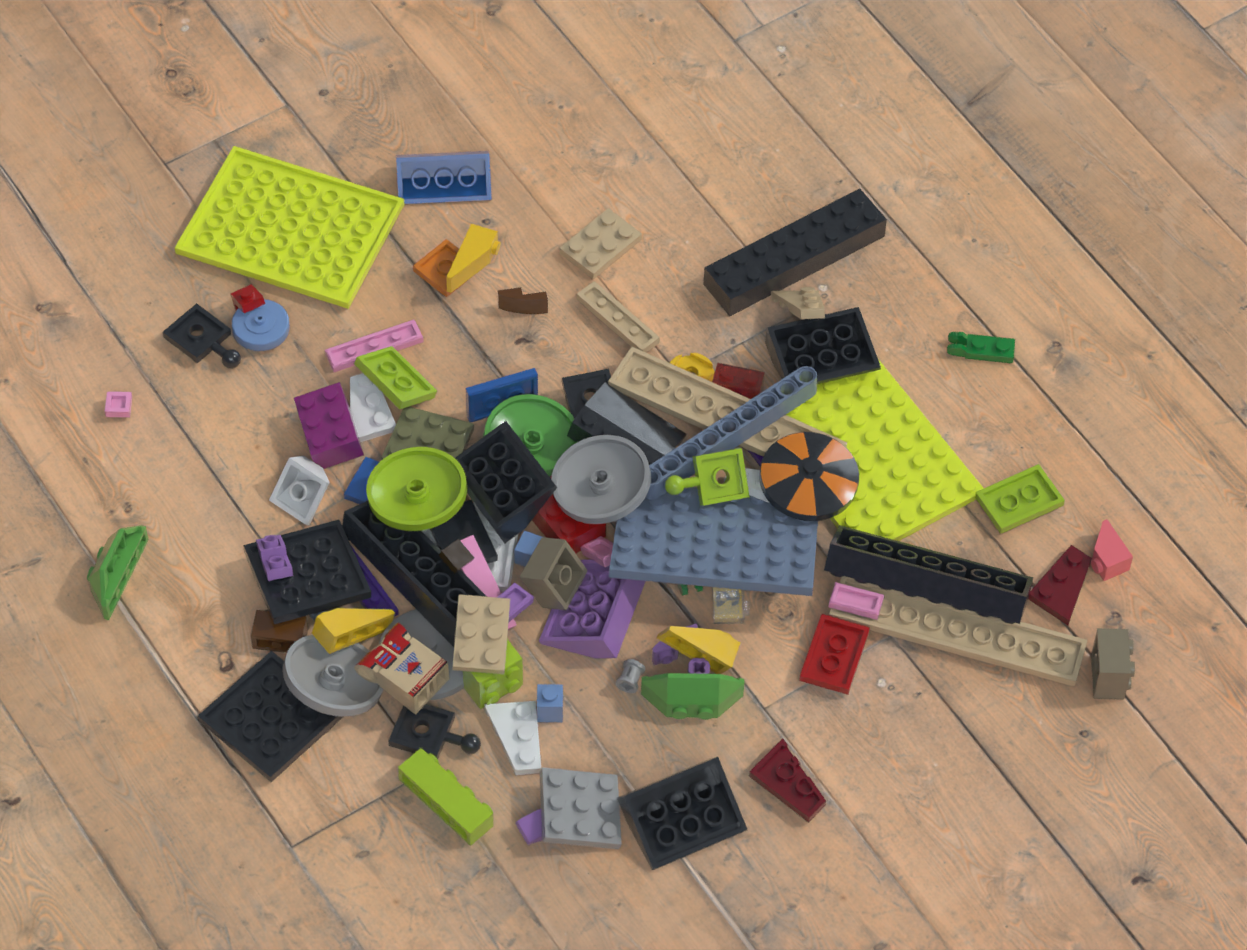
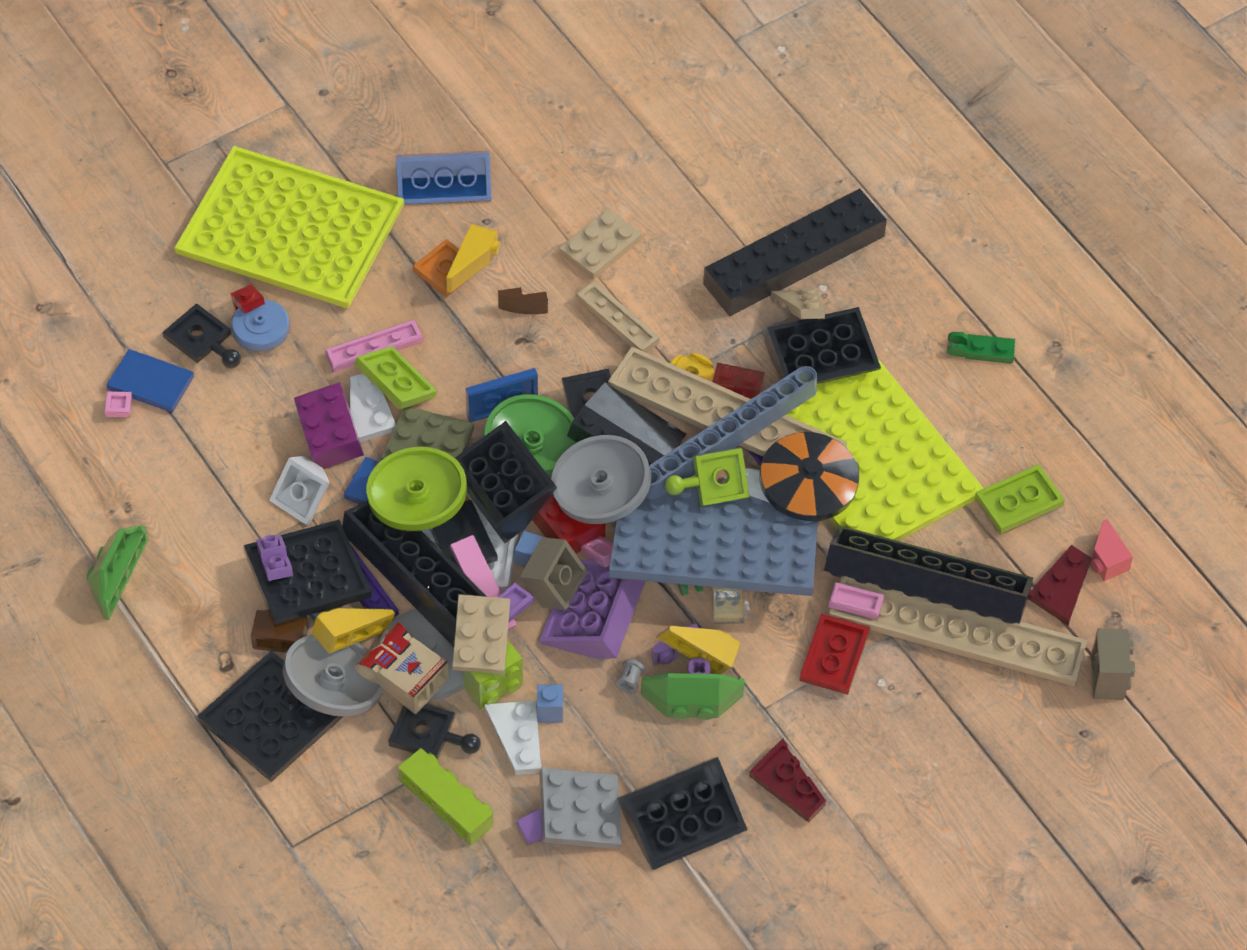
(150, 380): none -> blue tile
(456, 556): dark brown tile -> none

